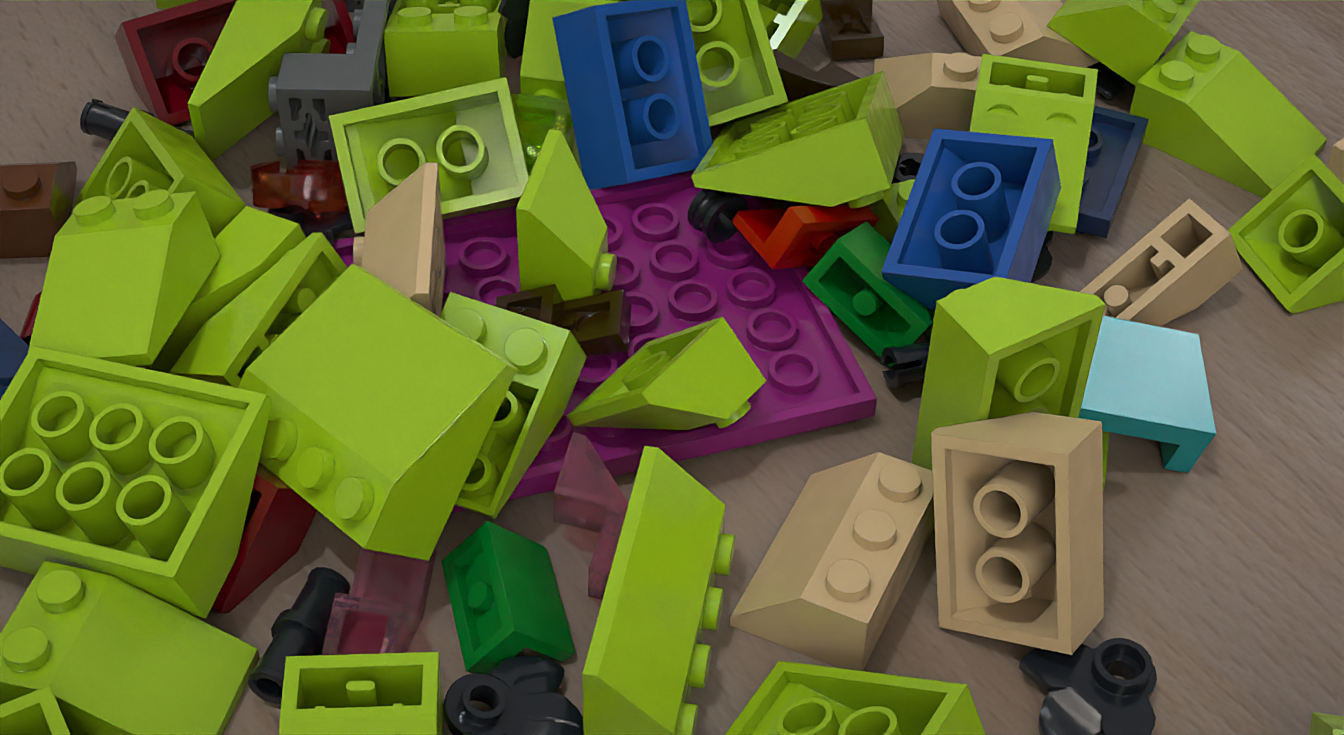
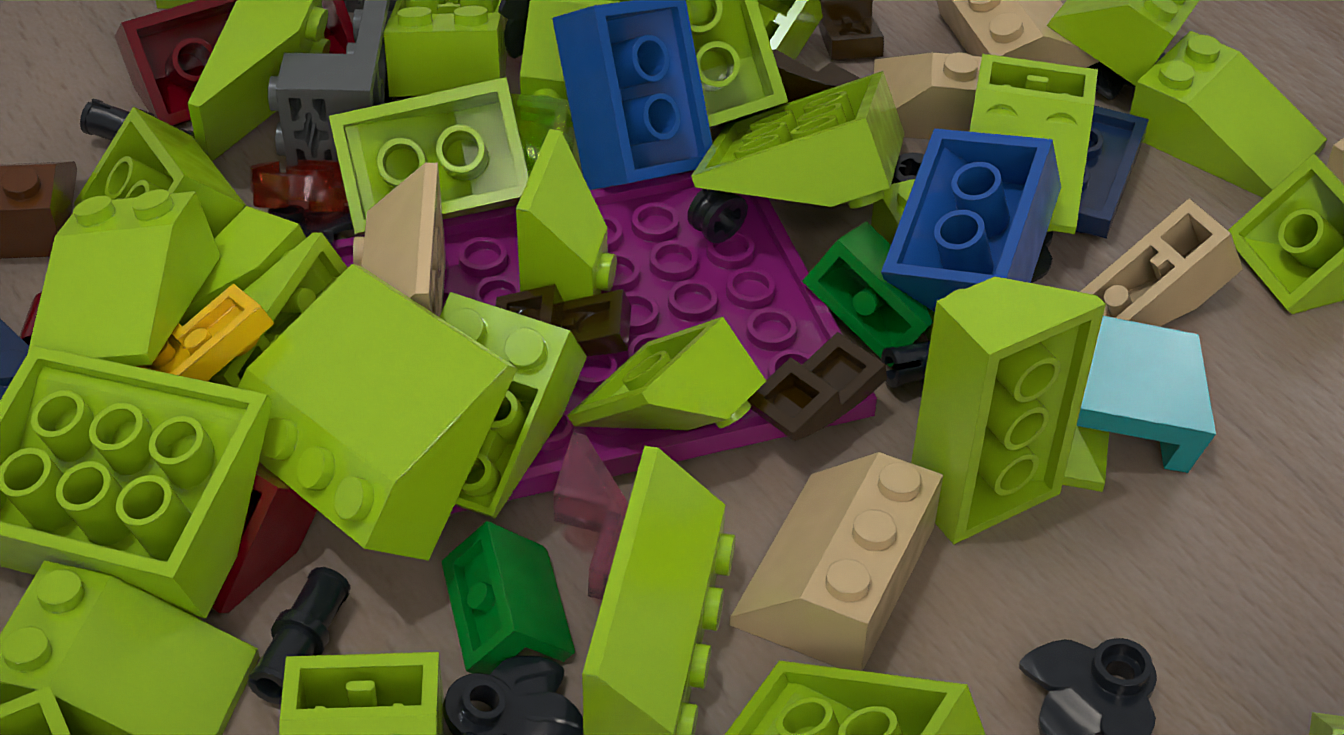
(213, 336): none -> yellow plate
(382, 607): clear pink slope -> none
(799, 233): red panel -> none
(820, 390): none -> dark brown slope
(1020, 528): tan slope -> none

